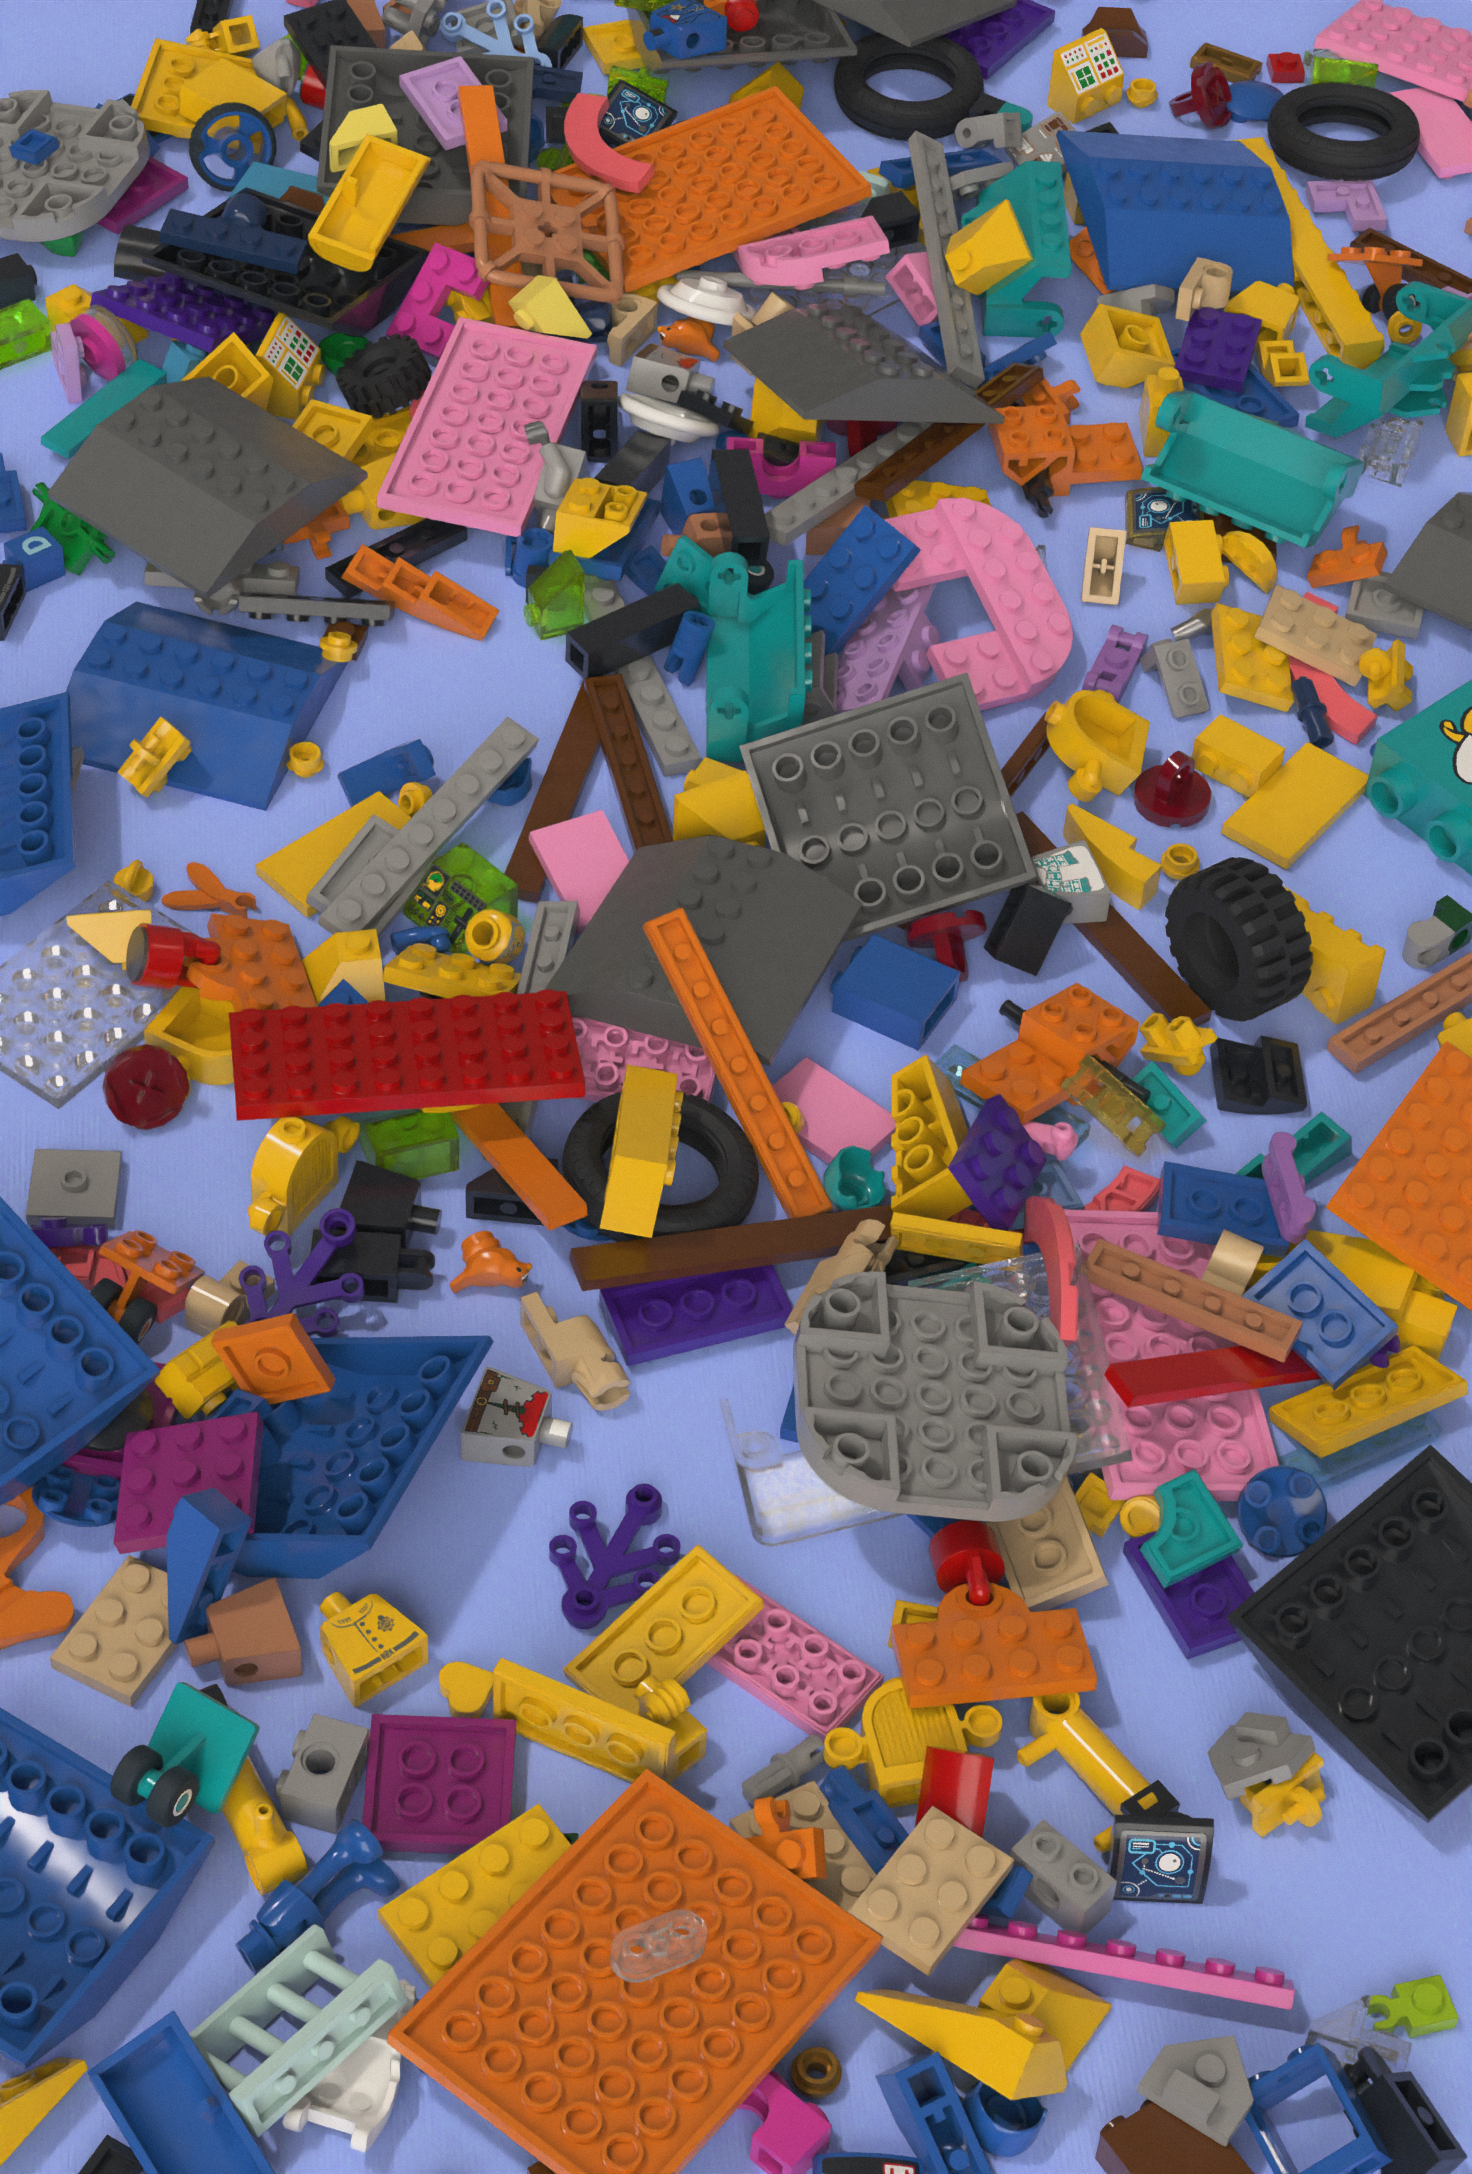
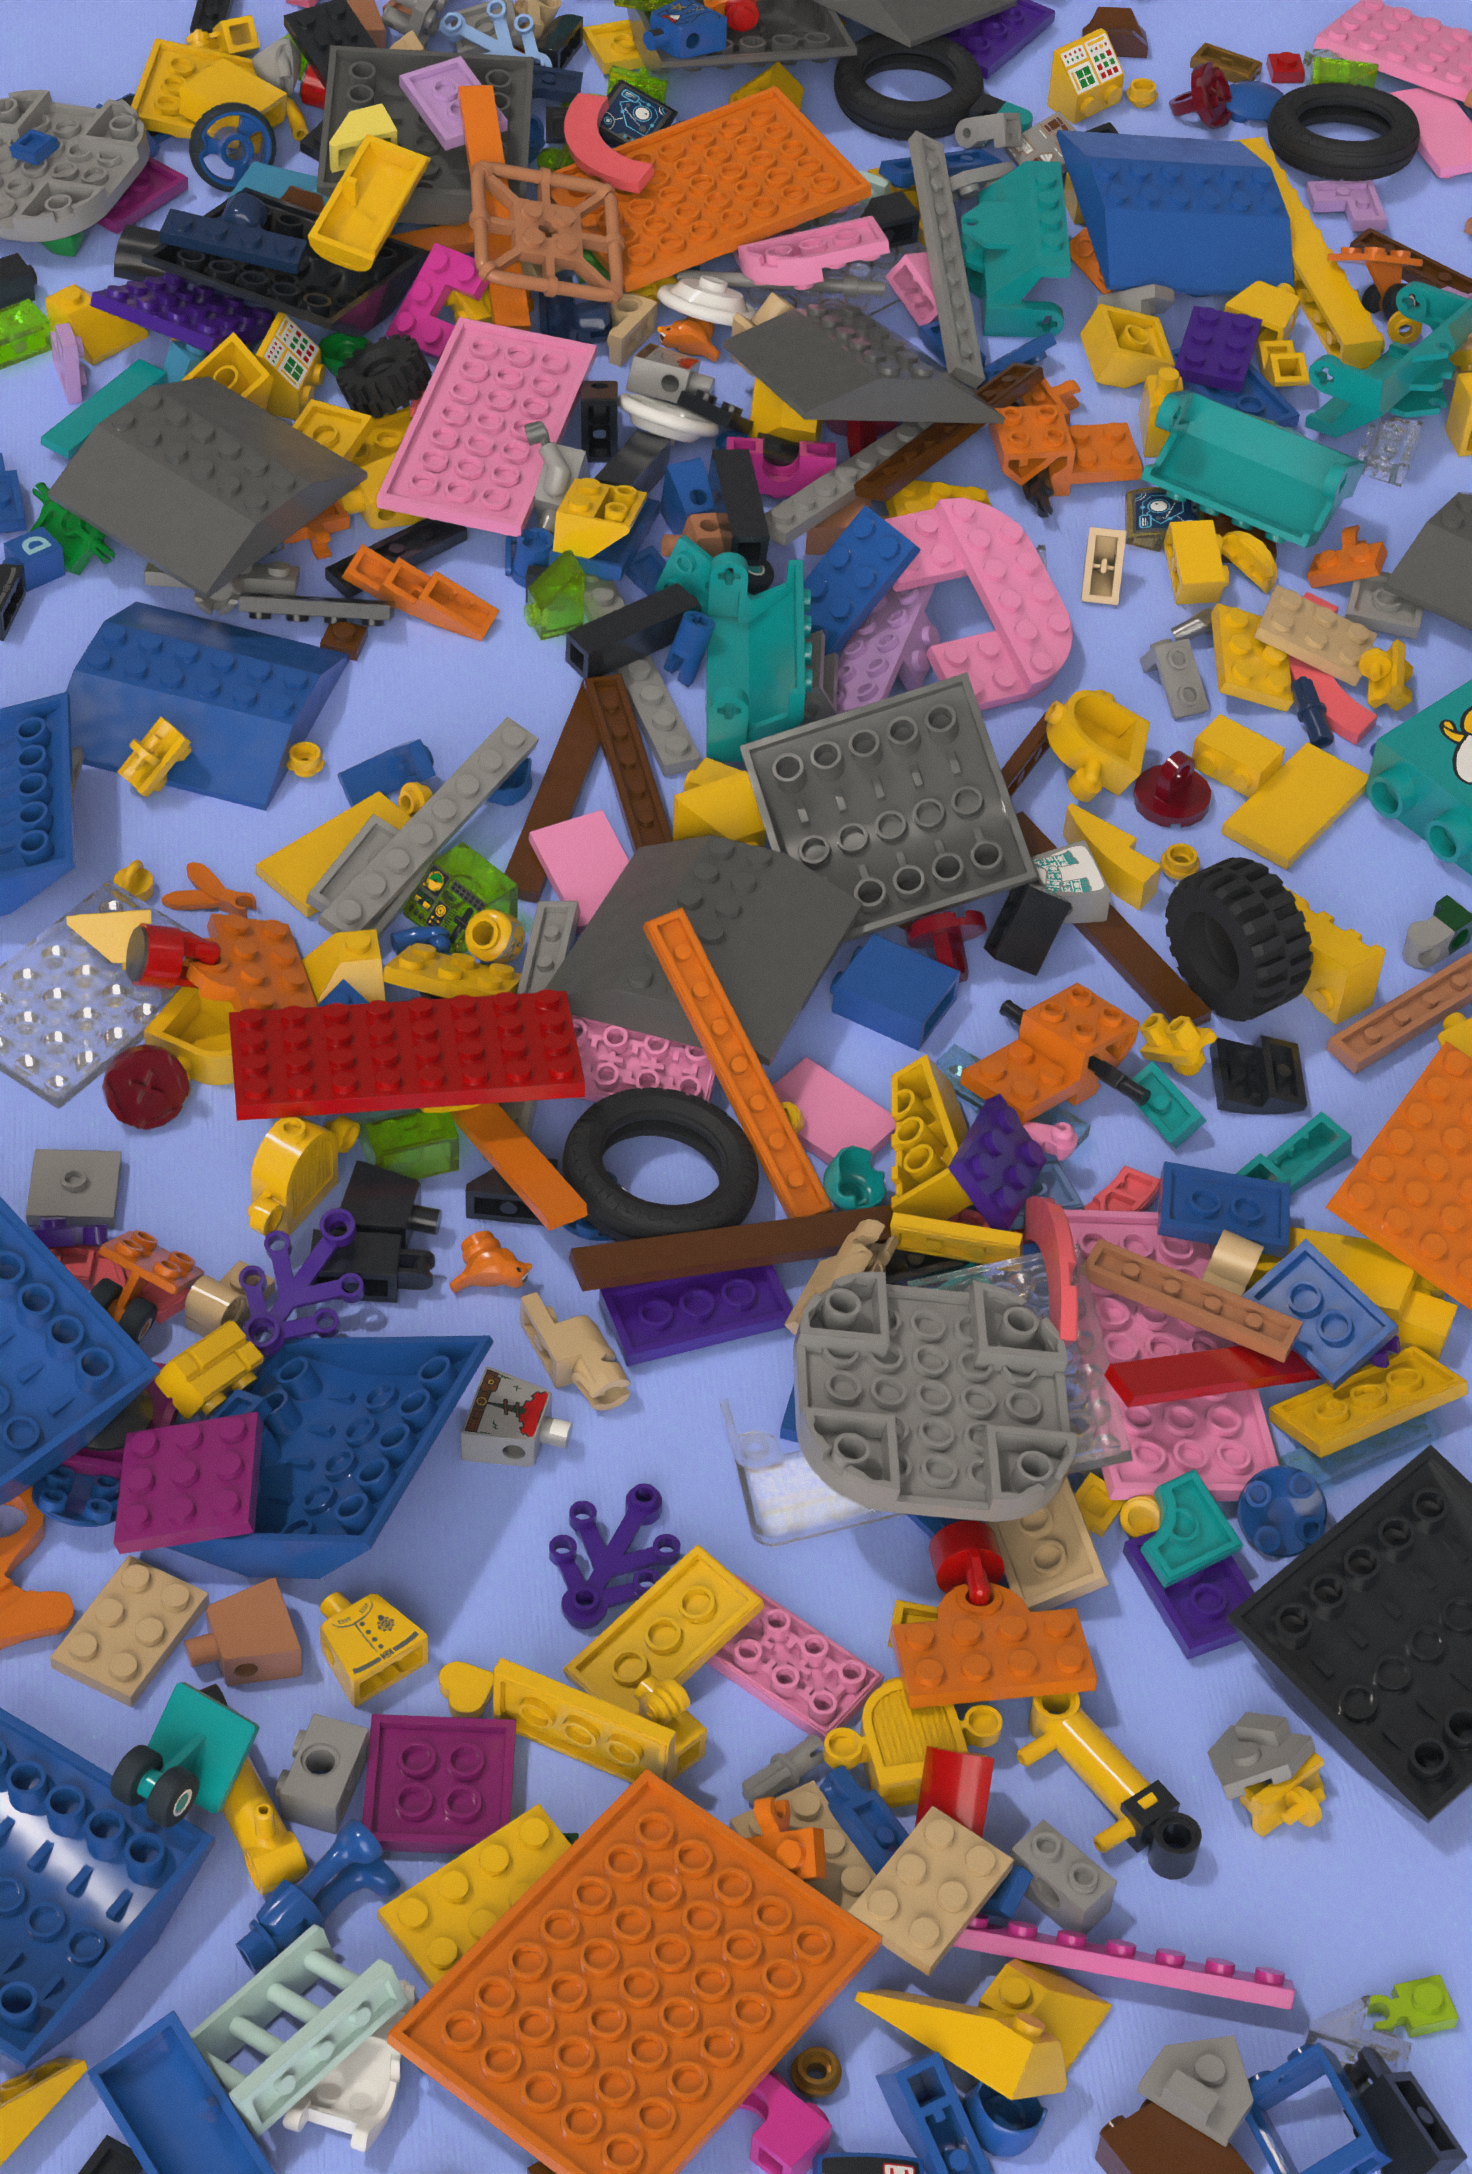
(105, 341): dark pink piece -> none
(200, 1558): blue slope -> none
(273, 1359): orange plate -> none
(338, 647): yellow plate -> none
(547, 309): light yellow slope -> none
(642, 1150): yellow wedge -> none
(662, 1945): clear plate -> none
(987, 249): yellow slope -> none
(1113, 1105): clear yellow plate -> none
(1114, 665): medium lavender plate -> none
(1160, 1858): slope -> none
(1204, 286): tan plate -> none
(1287, 1189): medium lavender plate -> none

